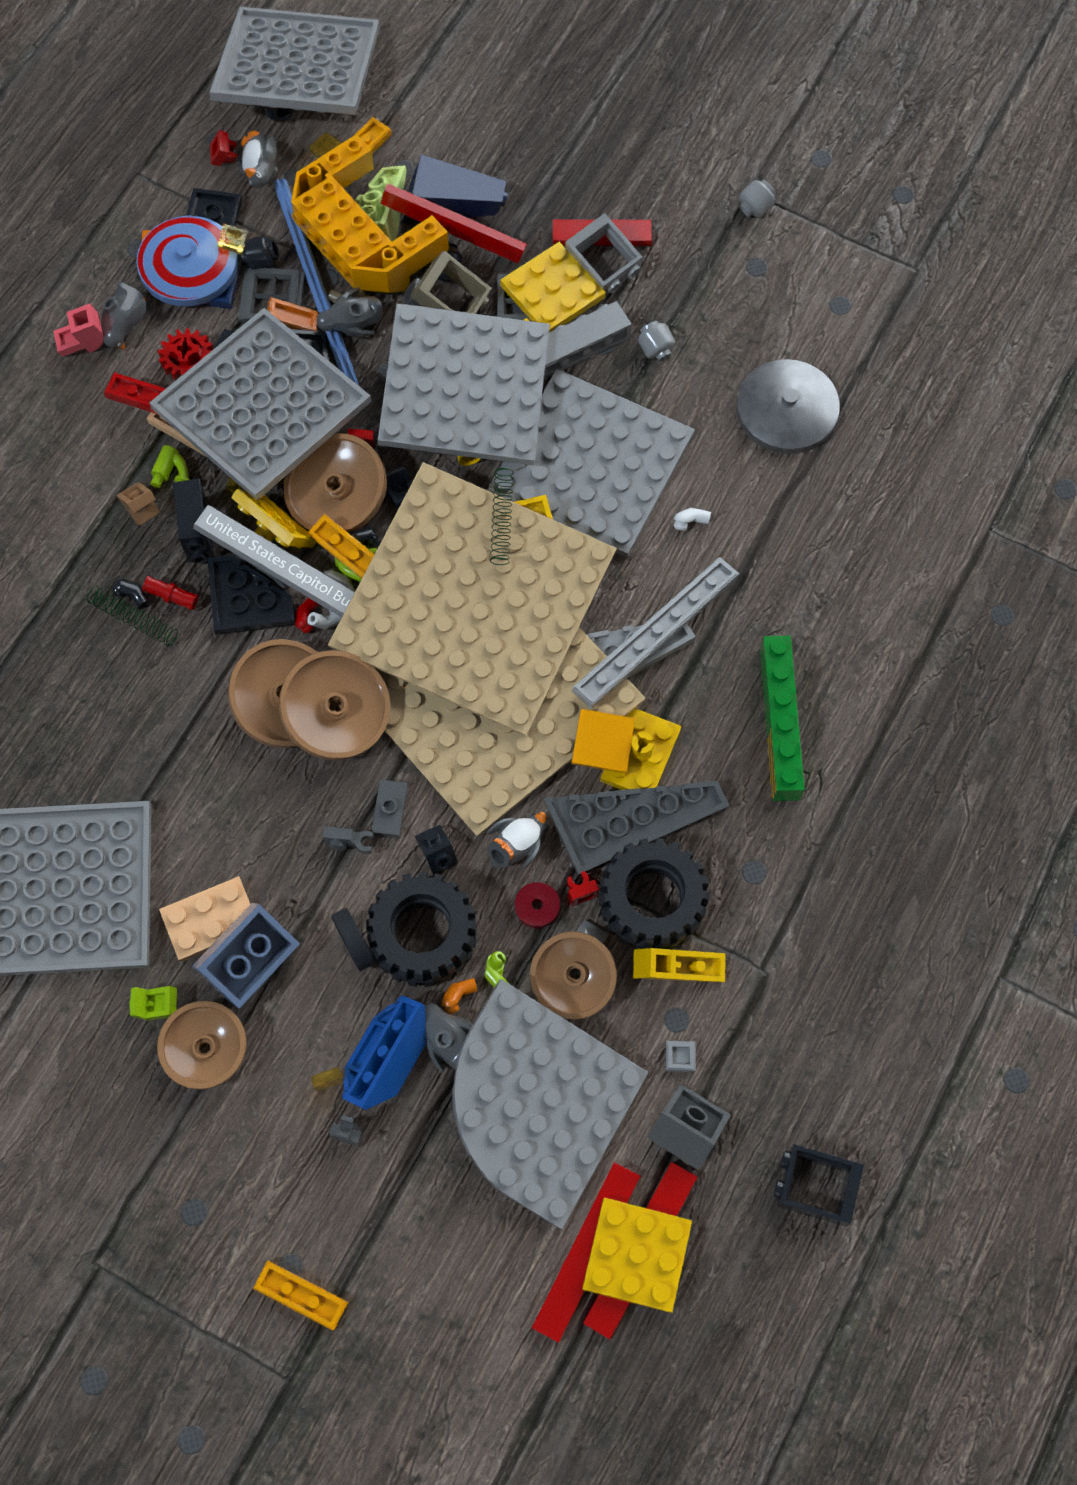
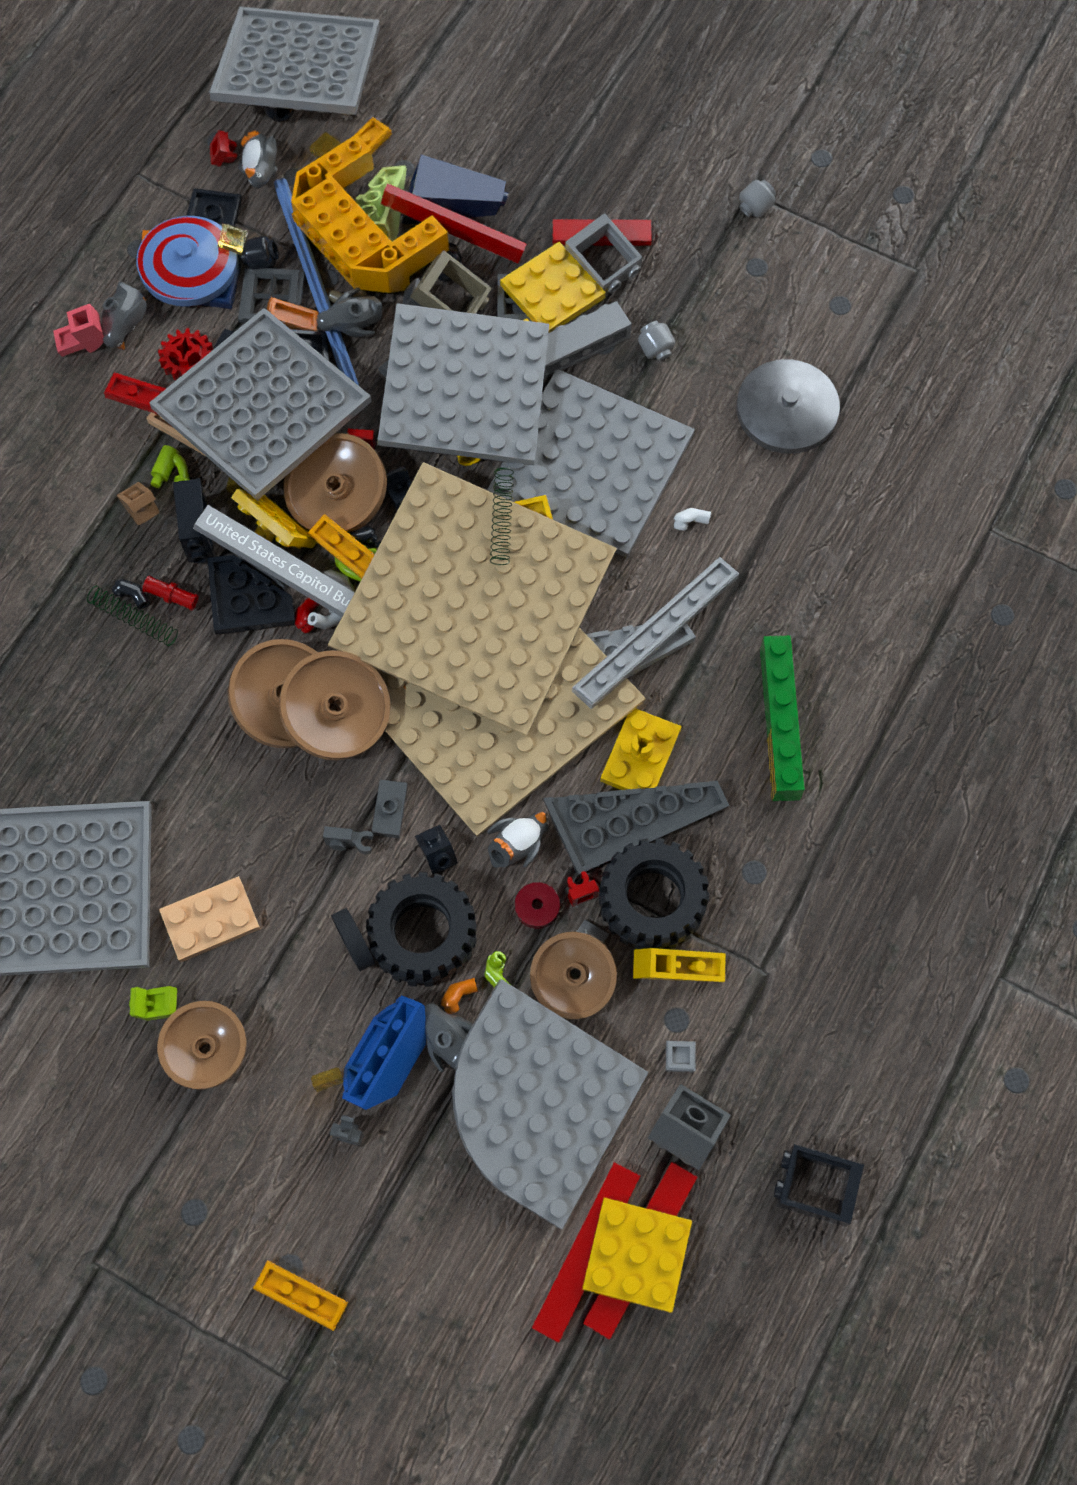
(245, 955): sand blue brick -> none
(603, 741): light orange tile -> none

